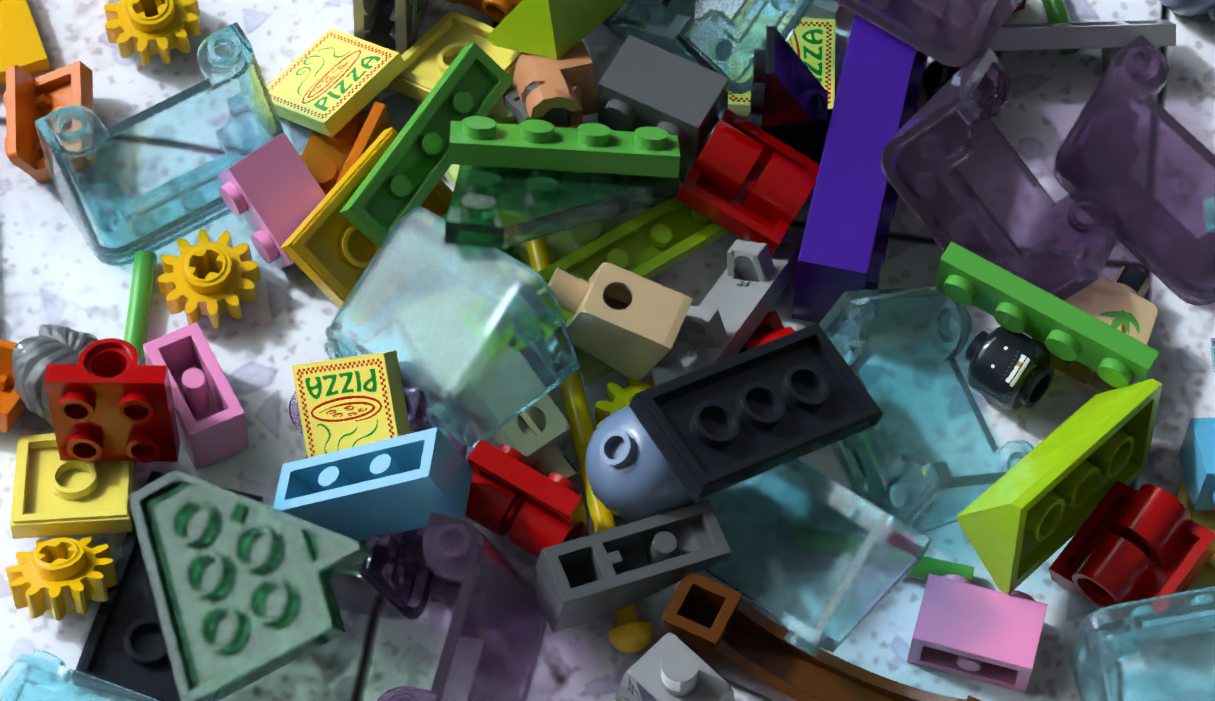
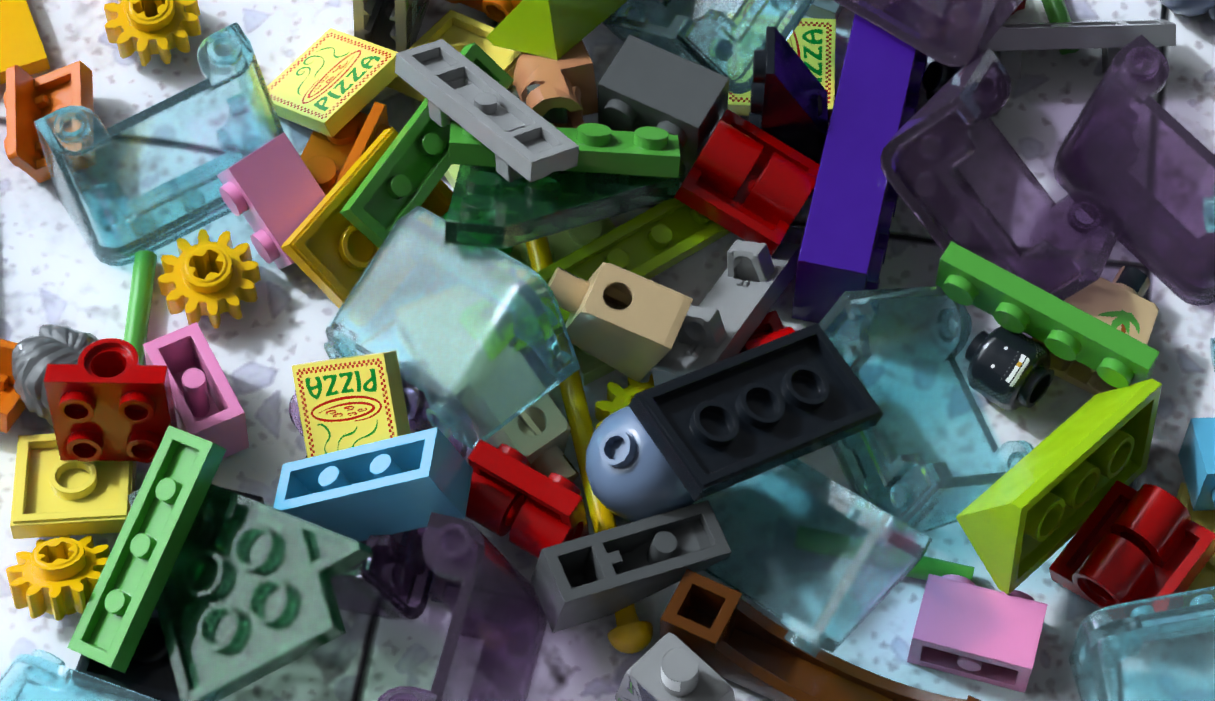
(146, 548): none -> bright green plate
(465, 94): none -> light grey hinge

